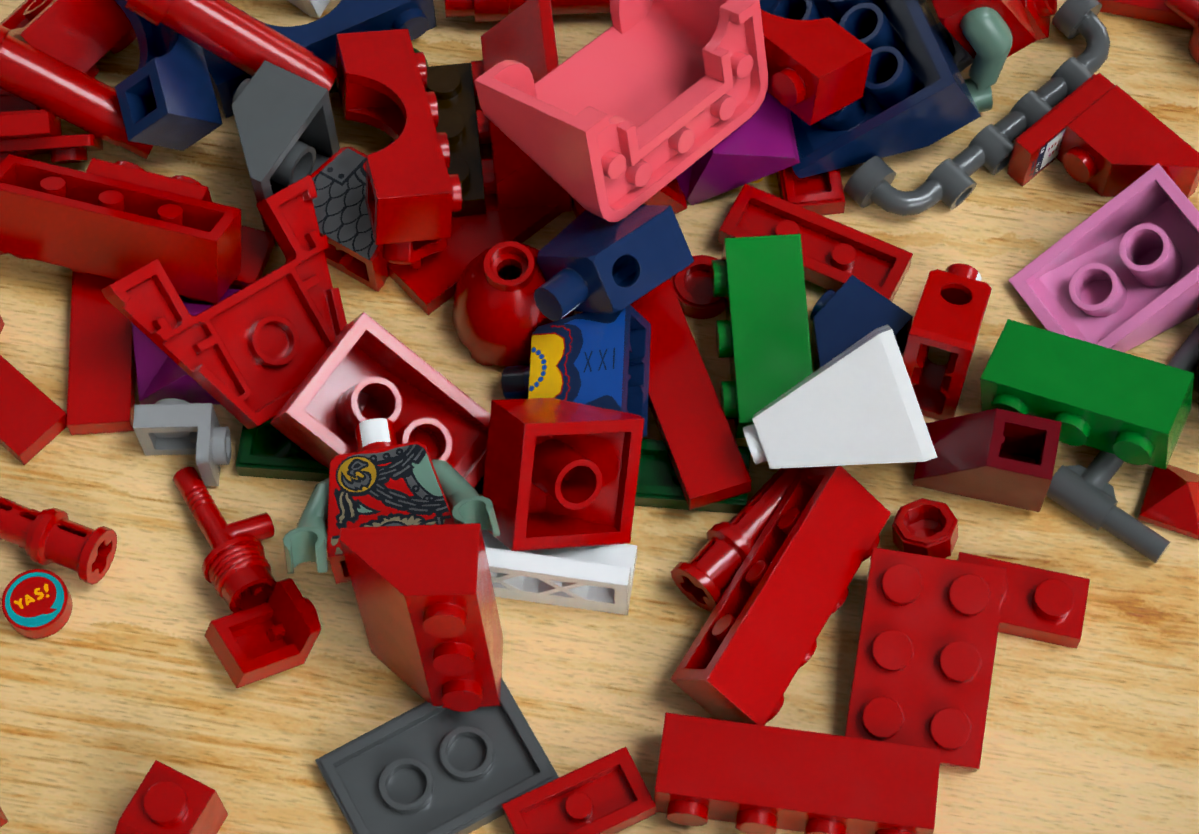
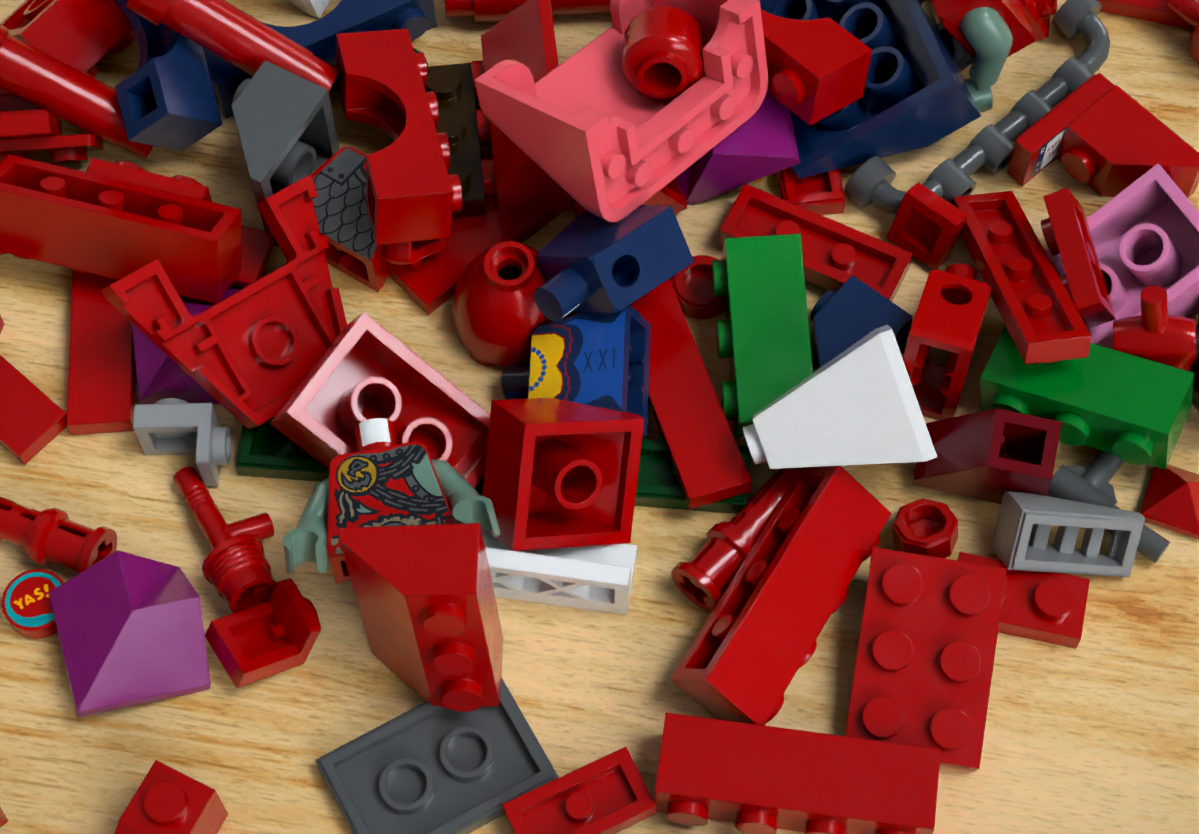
(130, 634): none -> magenta slope
(663, 52): none -> red head
(927, 226): none -> red plate
(1022, 279): none -> red plate
(1026, 526): none -> light grey slope
(1069, 235): none -> red plate
(1155, 333): none -> red piece

